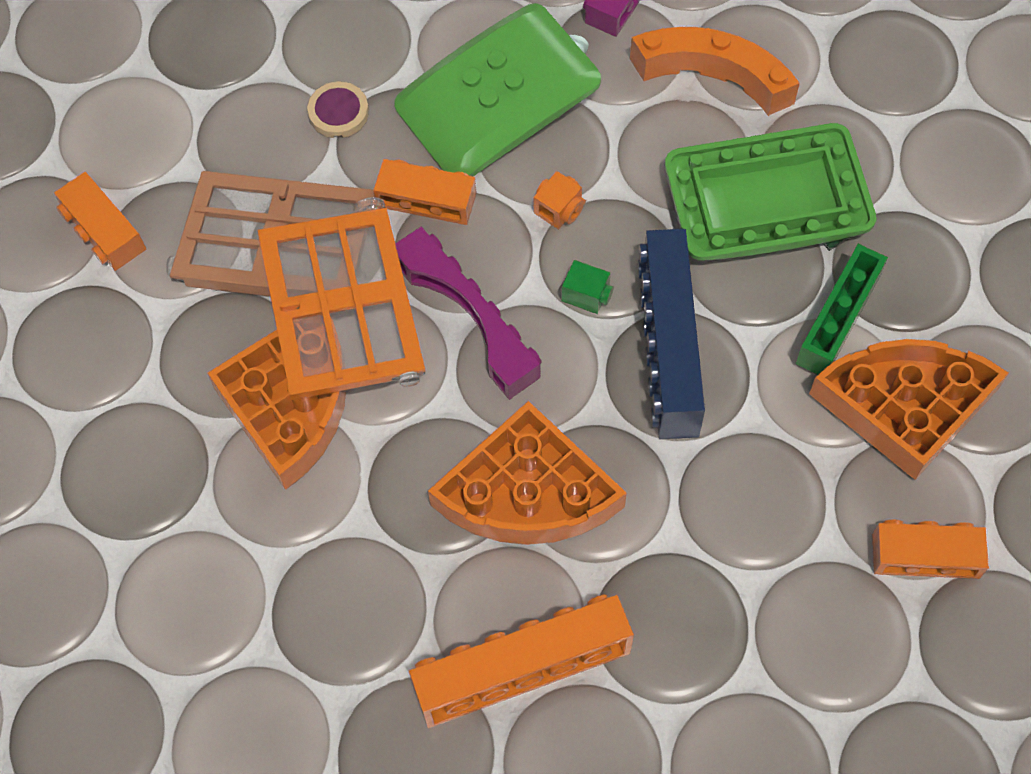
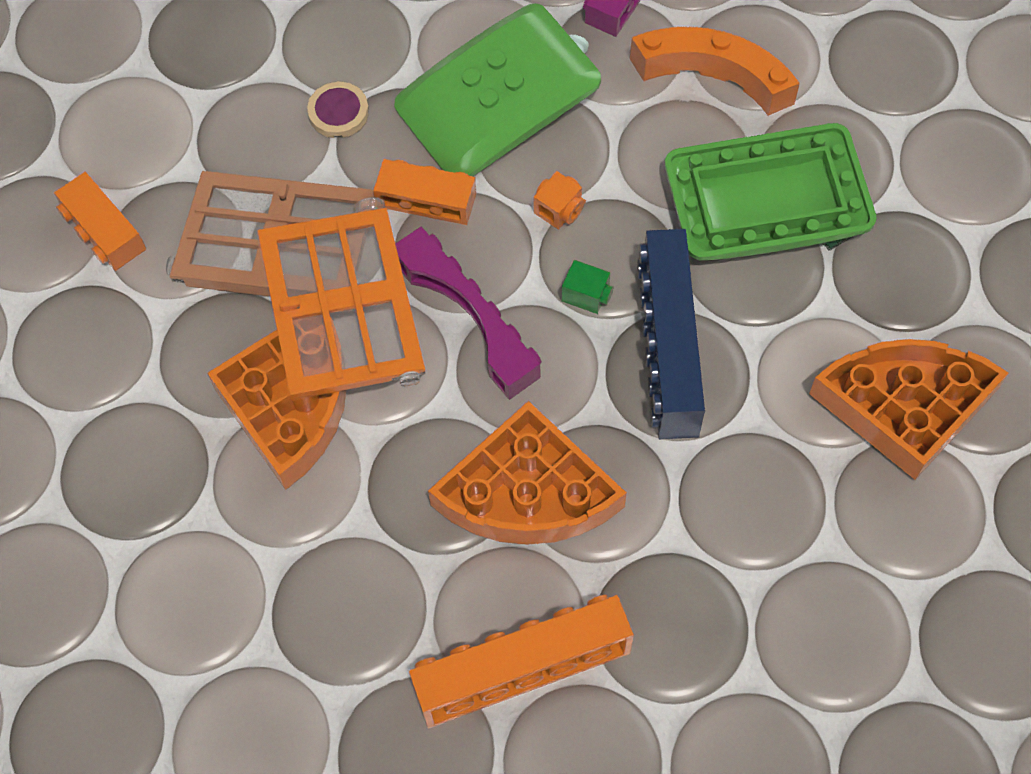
(841, 309): green brick -> none
(930, 549): orange brick -> none

